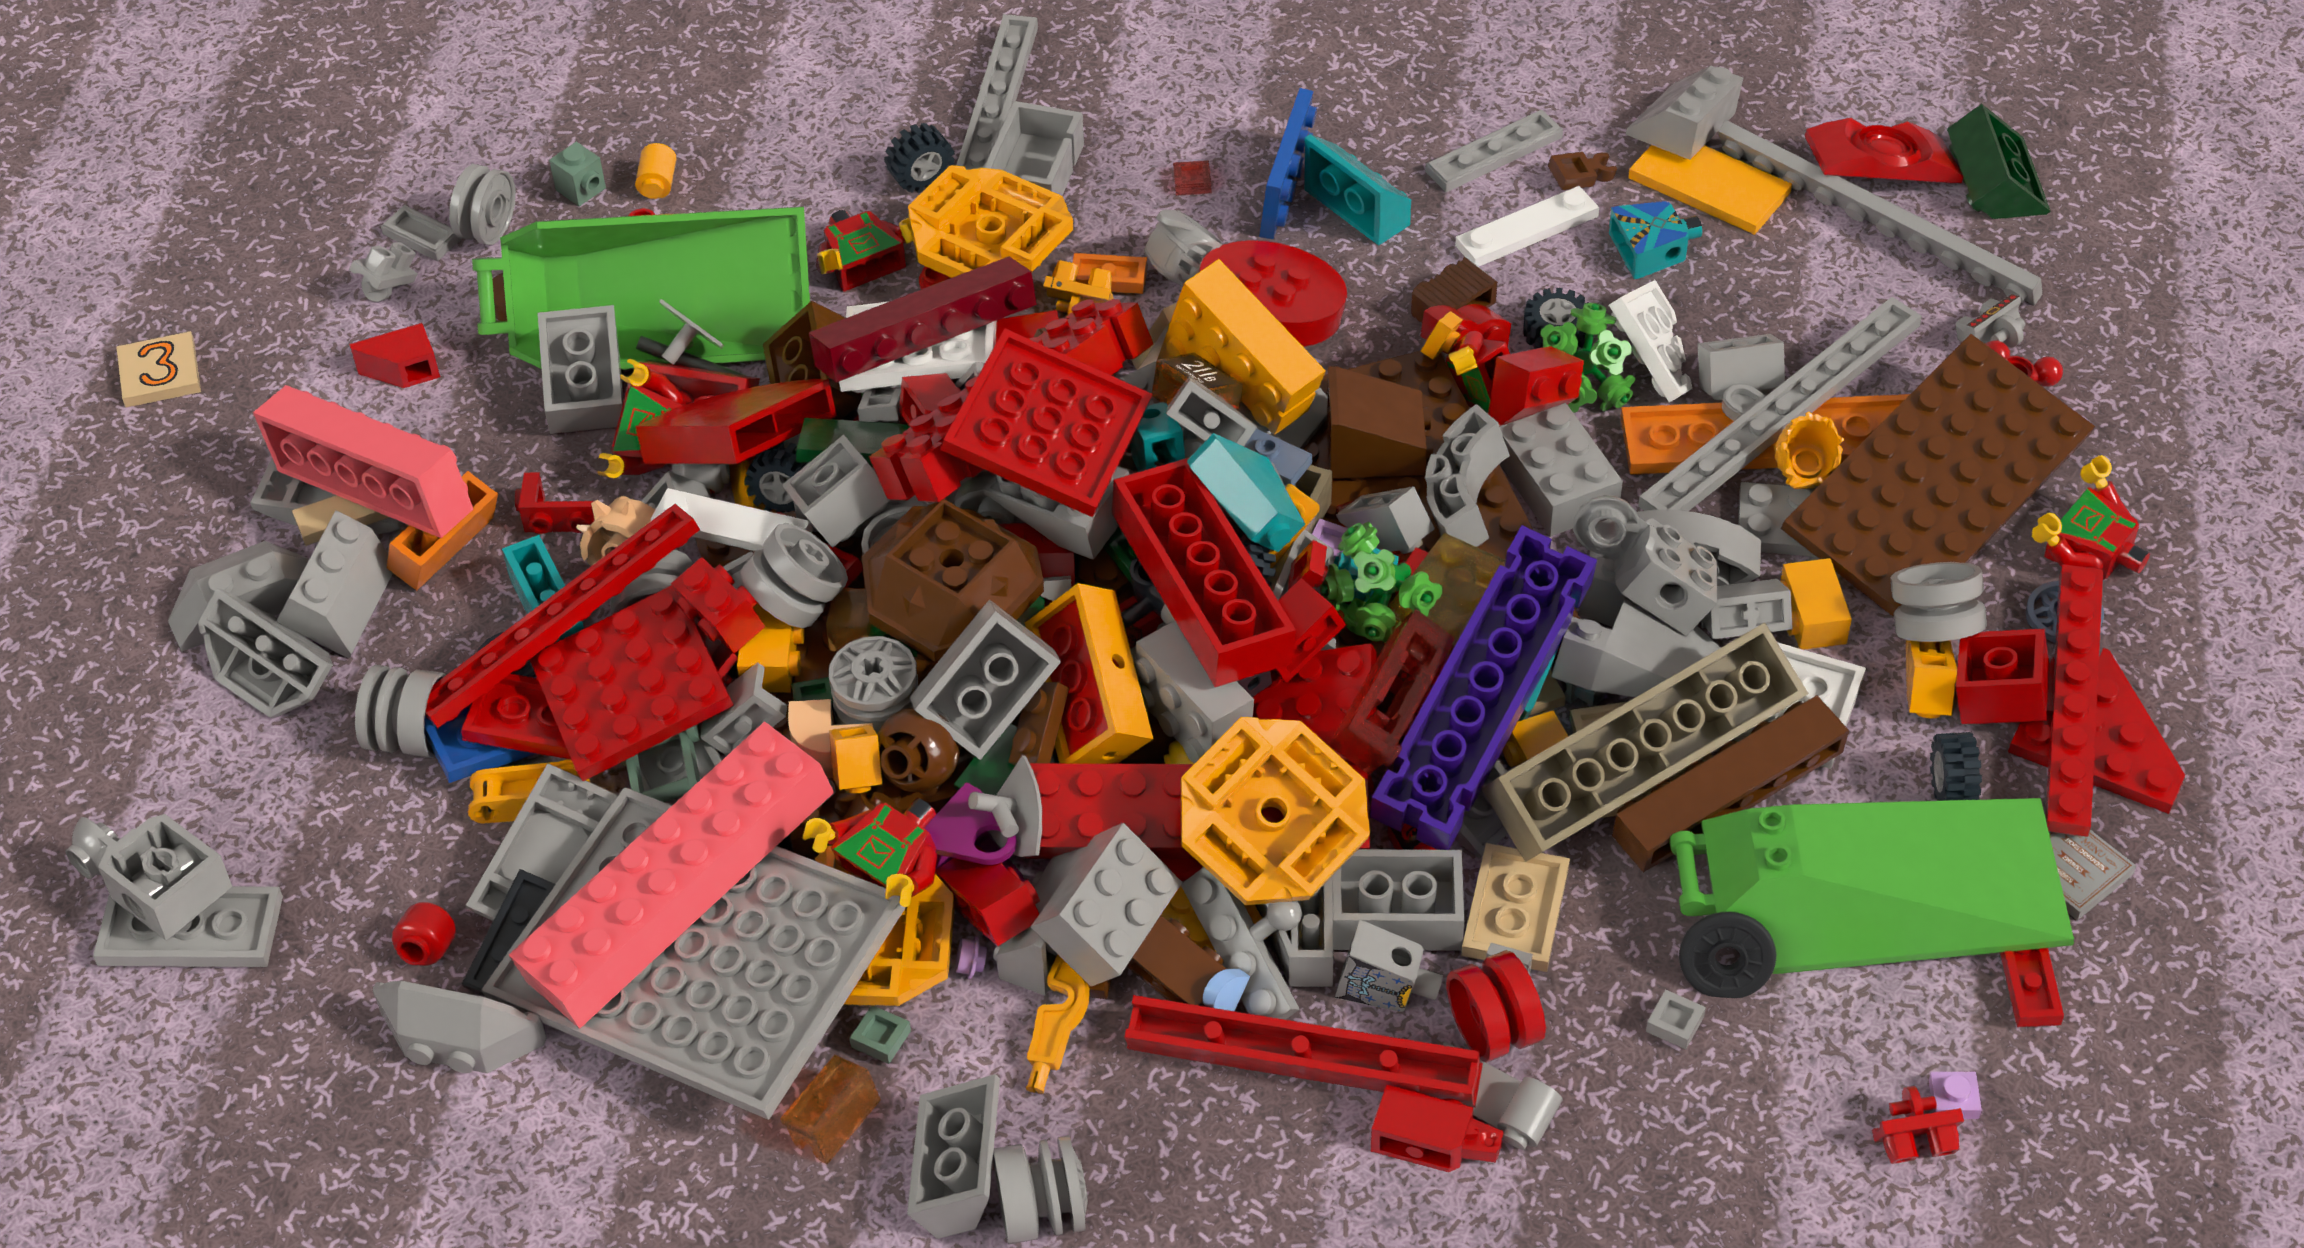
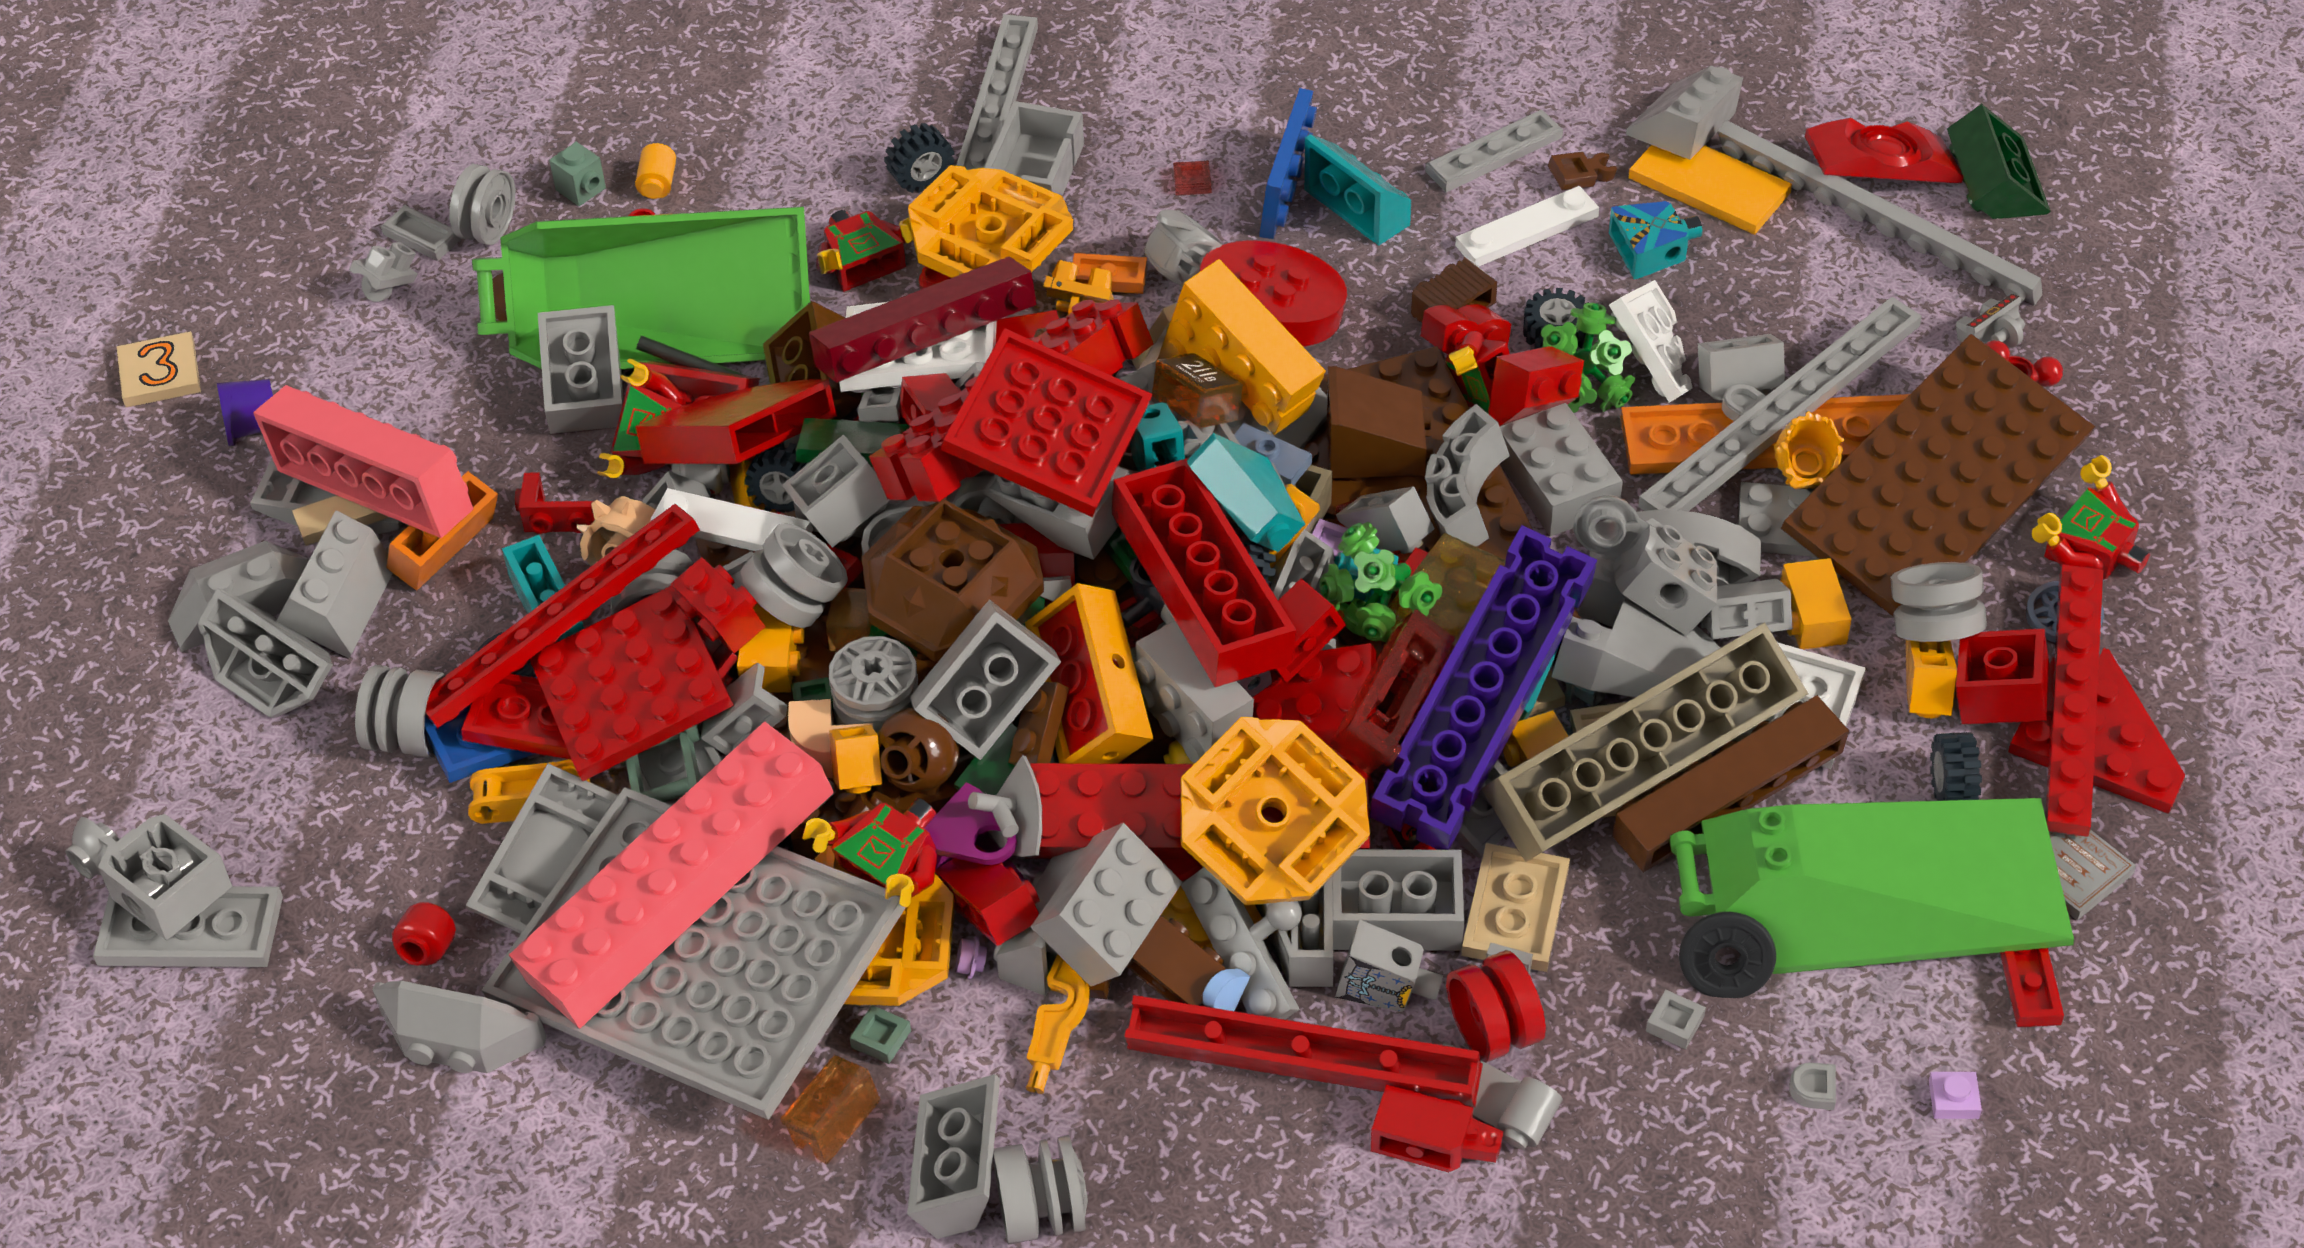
(238, 403): none -> dark purple hat
(397, 357): red slope -> none
(515, 913): black tile -> none
(684, 338): light grey shield -> none
(1208, 413): light grey slope -> none
(1310, 565): red plate -> none
(1443, 336): light orange plate -> none
(1814, 1085): none -> light grey tile
(1900, 1133): red hips -> none

